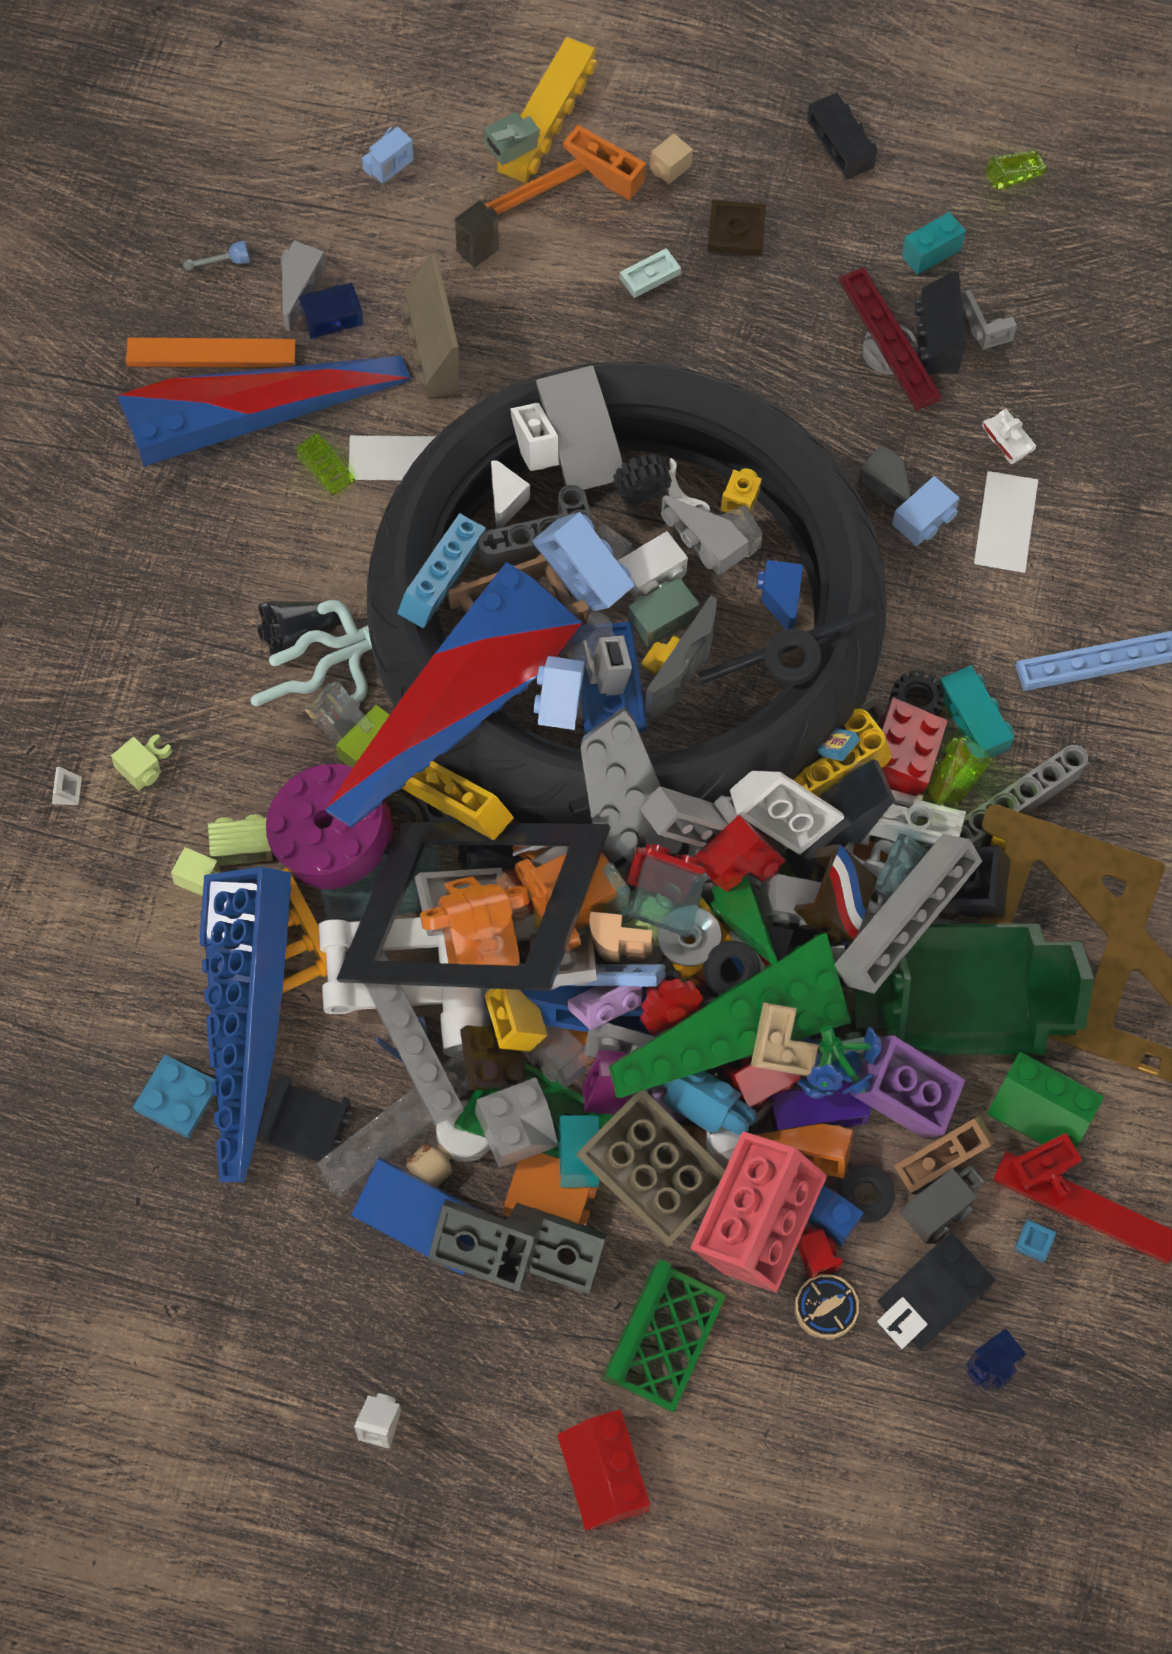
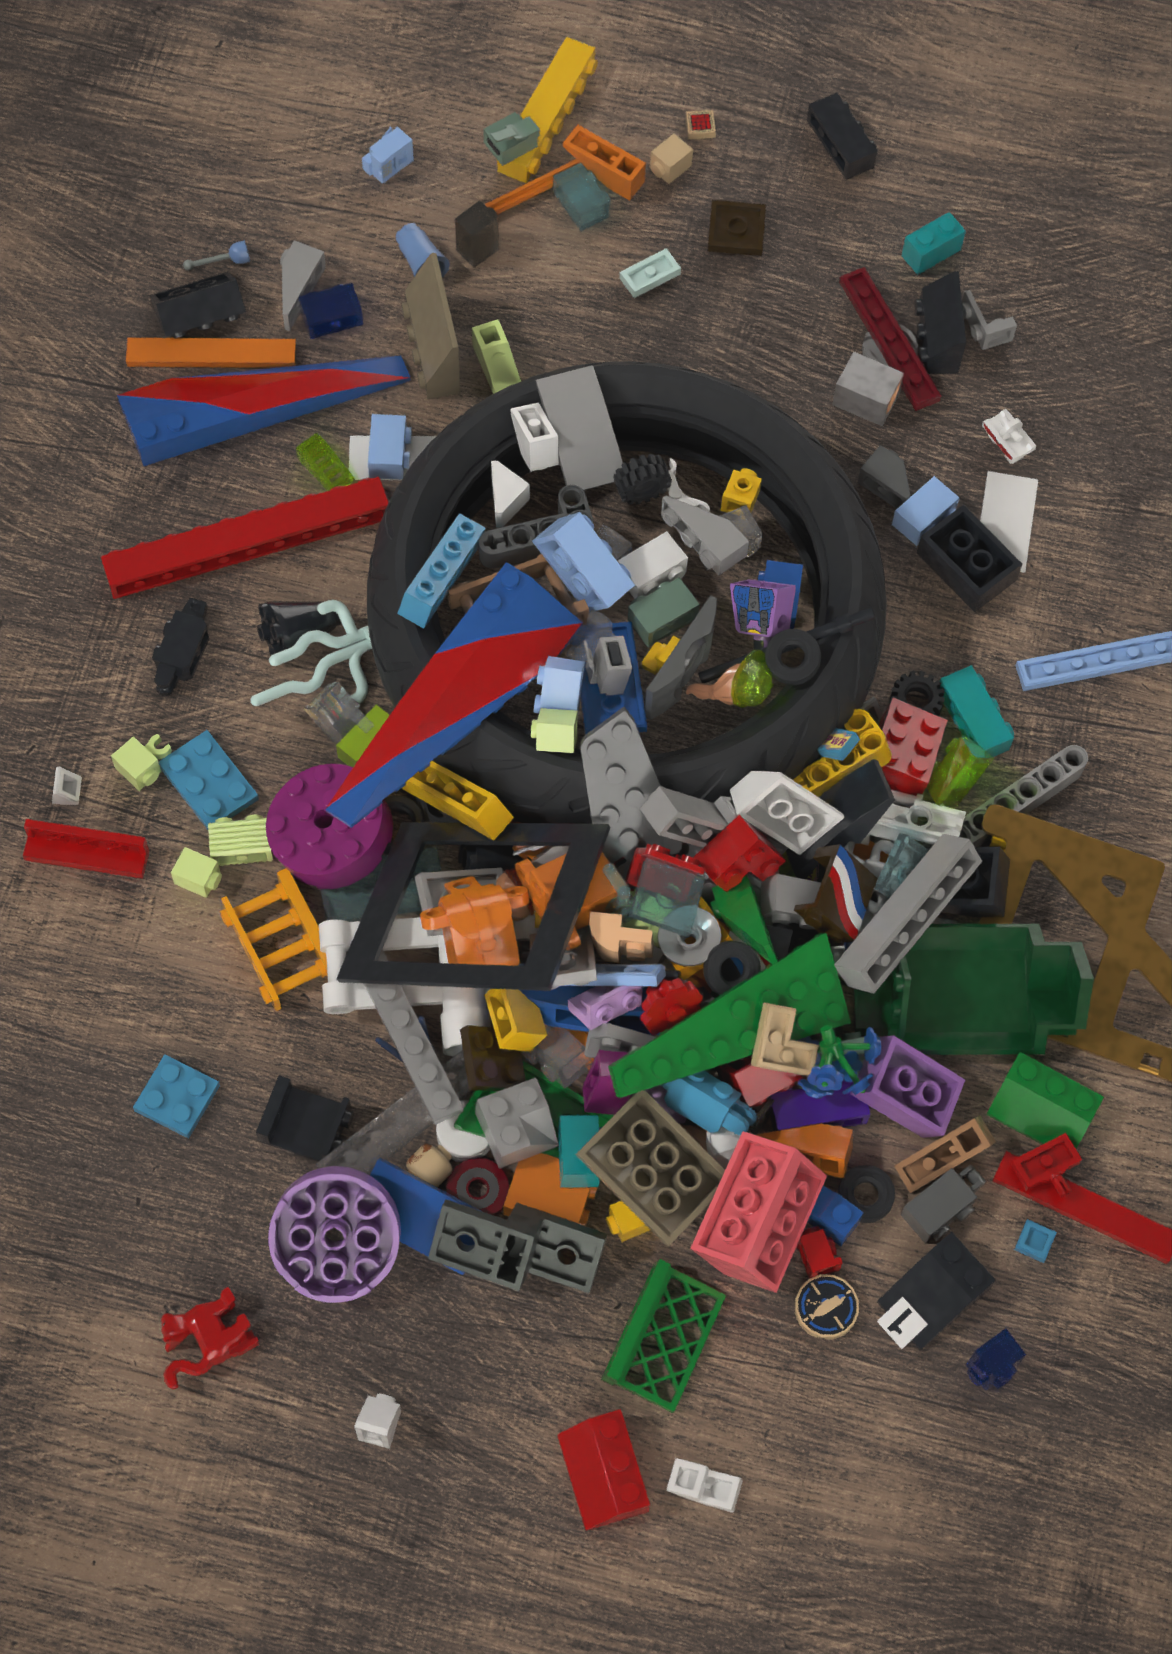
(85, 848): none -> red fence
(181, 647): none -> black hinge
(198, 304): none -> black slope
(208, 779): none -> dark azure plate
(213, 1338): none -> red animal
(245, 537): none -> red brick
(245, 962): blue wedge -> none
(343, 1201): none -> medium lavender brick
(388, 445): none -> light blue brick
(417, 247): none -> medium blue plant
(484, 1172): none -> dark red tile
(494, 355): none -> yellowish green slope
(555, 730): none -> yellowish green brick
(581, 196): none -> clear light blue brick
(624, 1222): none -> yellow brick
(700, 124): none -> tile
(704, 1485): none -> white slope
(739, 685): none -> clear neon green piece
(762, 609): none -> torso
(867, 388): none -> flat silver piece
(969, 558): none -> black brick
(1001, 177): clear neon green slope -> none

